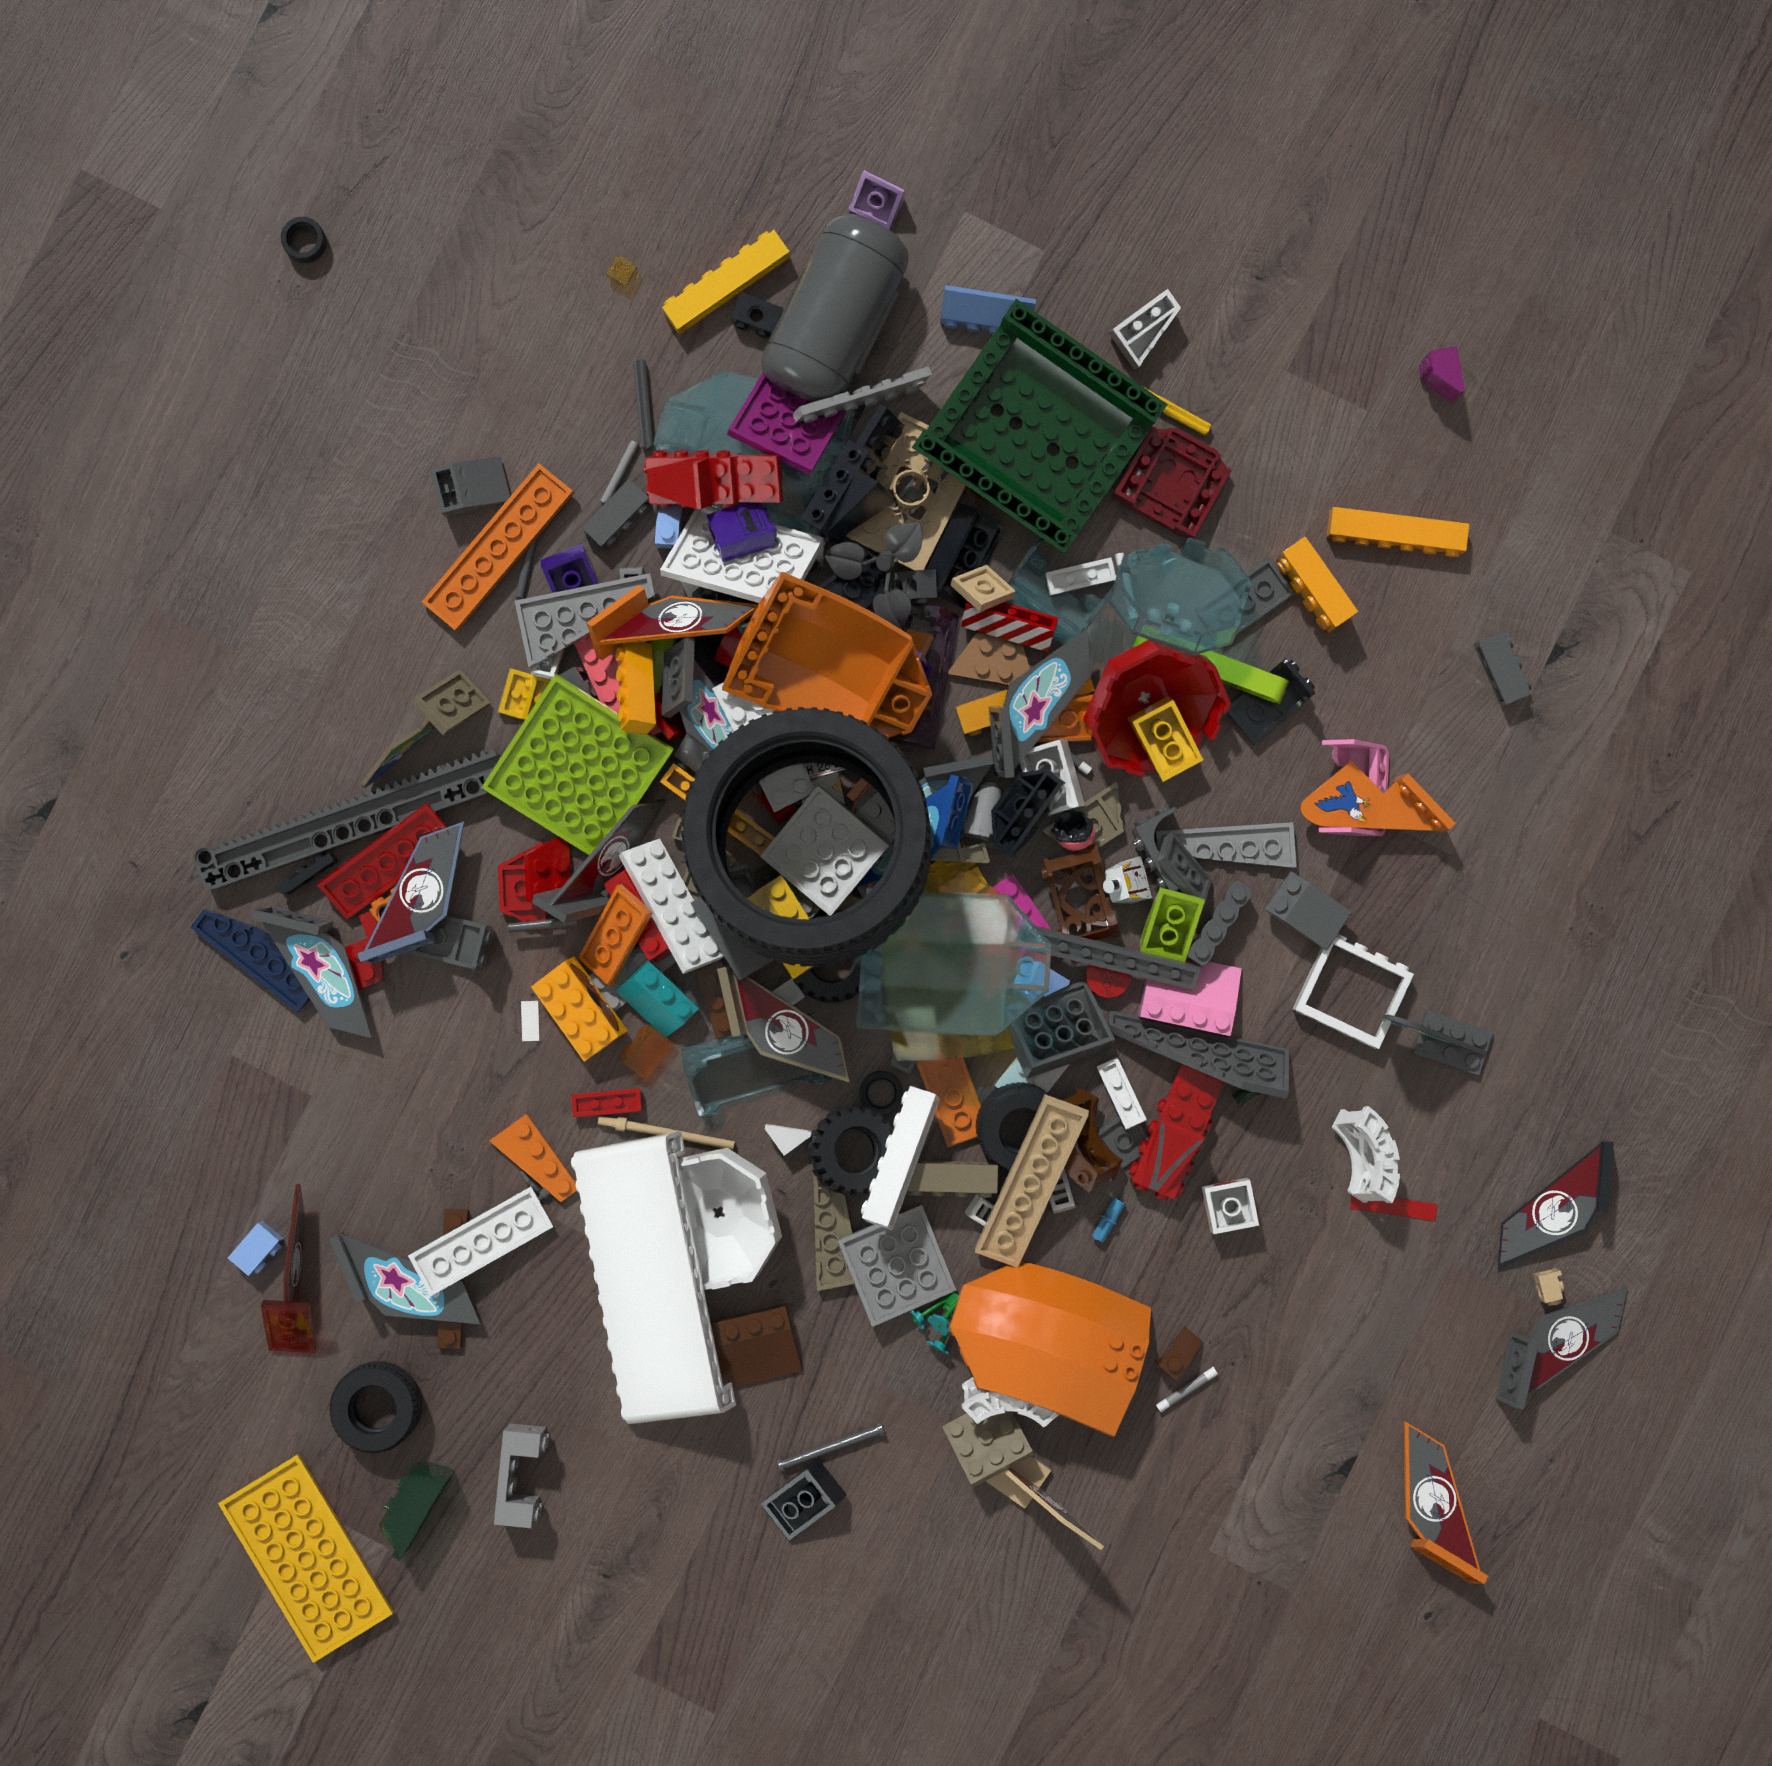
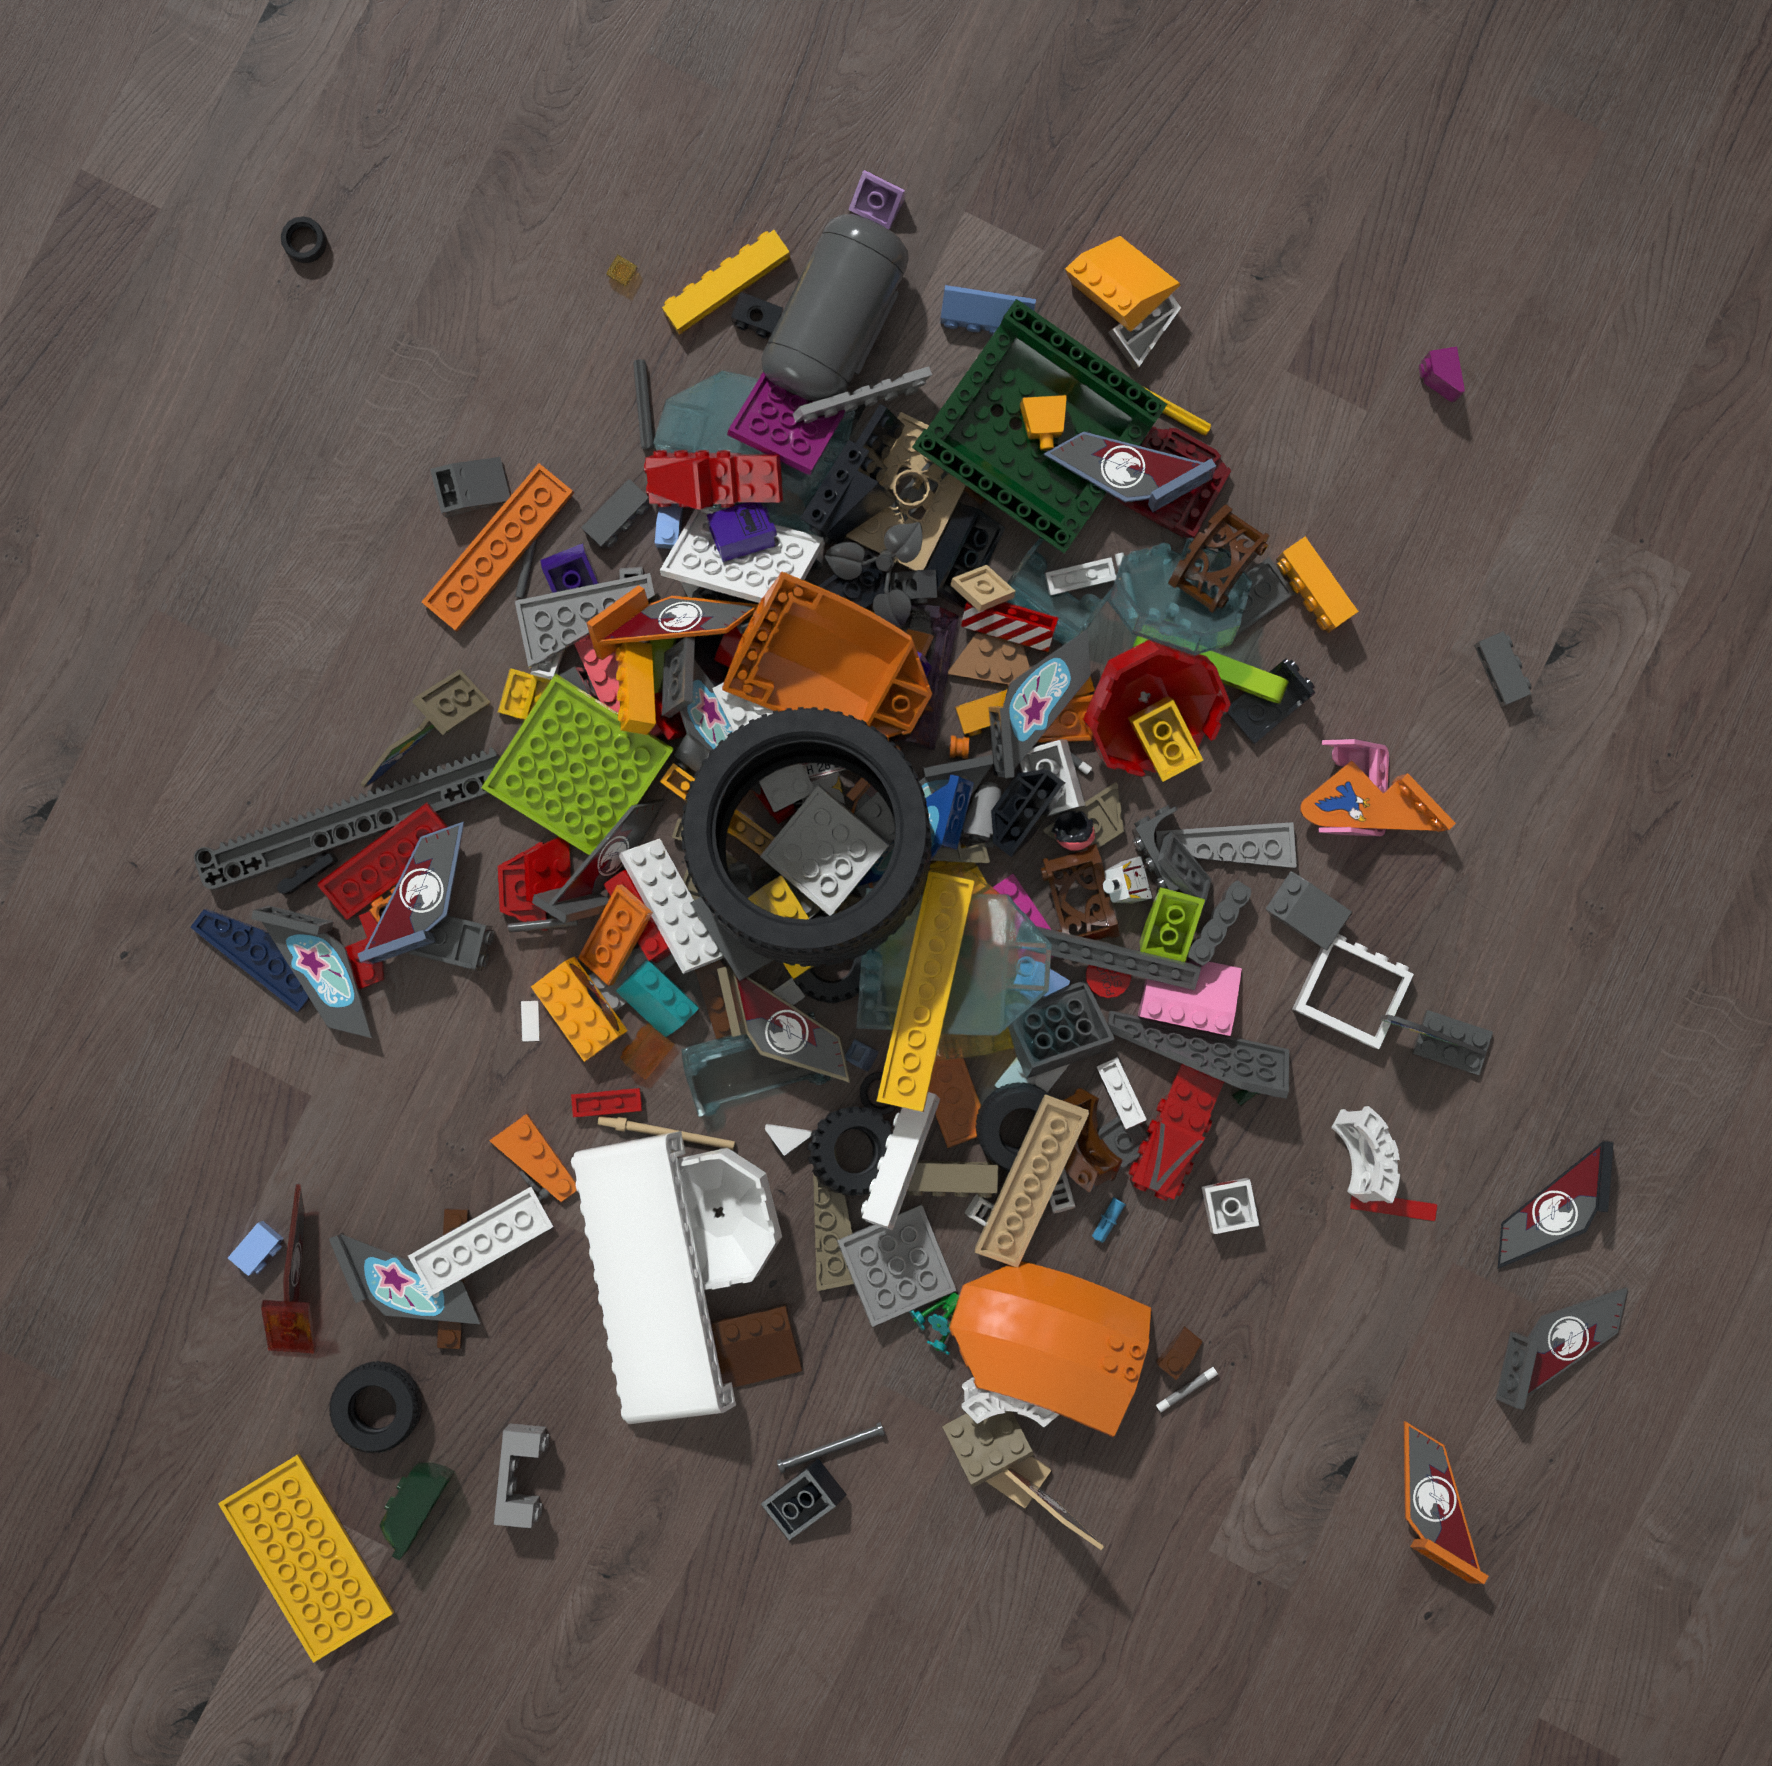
(621, 469): light grey bar -> none
(861, 1055): none -> sand blue slope
(926, 991): none -> yellow plate
(959, 747): none -> orange wheel
(1044, 418): none -> light orange torso
(1121, 281): none -> light orange slope
(1131, 470): none -> piece
(1218, 525): none -> reddish brown fence
(1398, 531): light orange brick -> none
(1549, 1286): tan brick -> none

